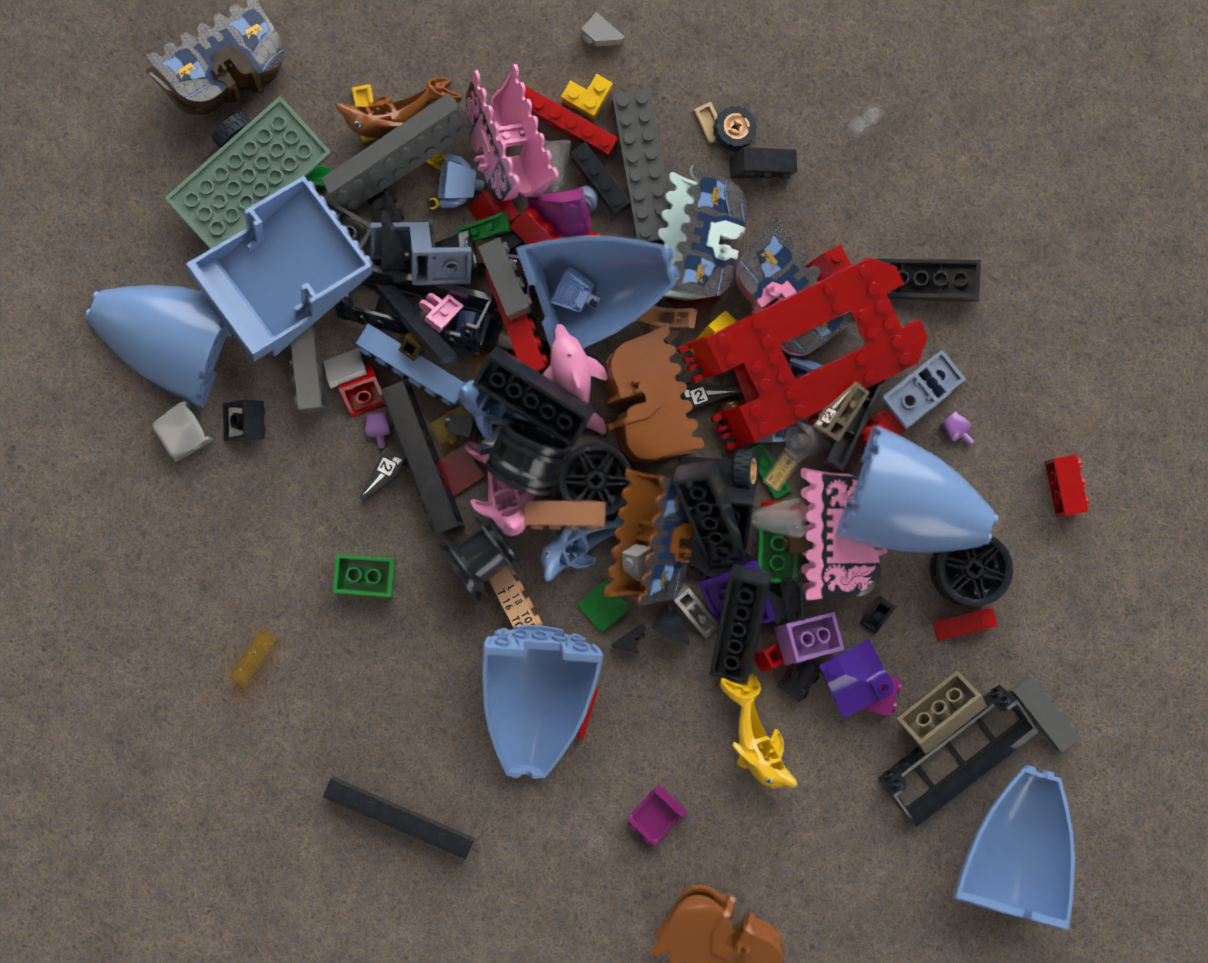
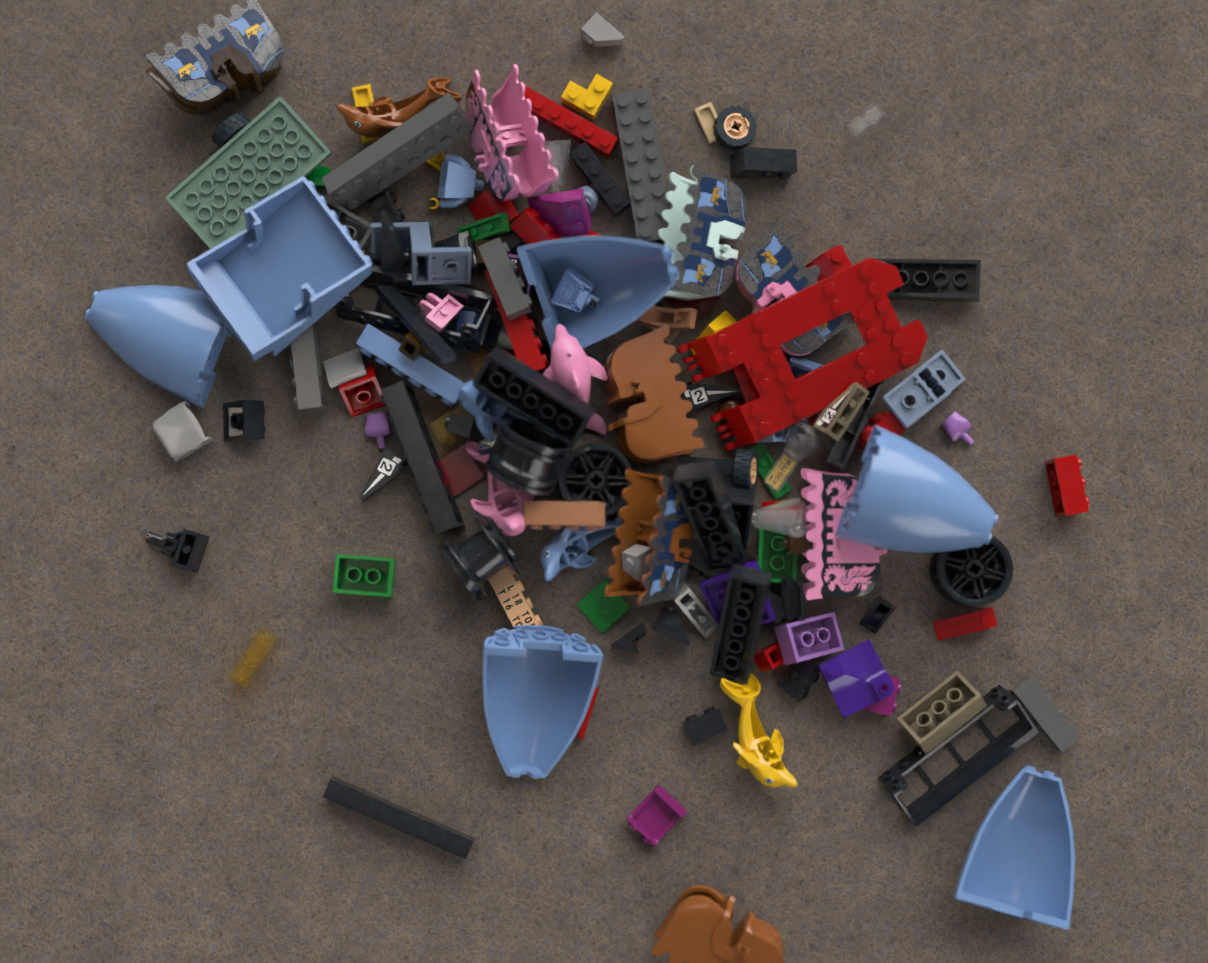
(185, 548): none -> black brick
(705, 726): none -> black brick

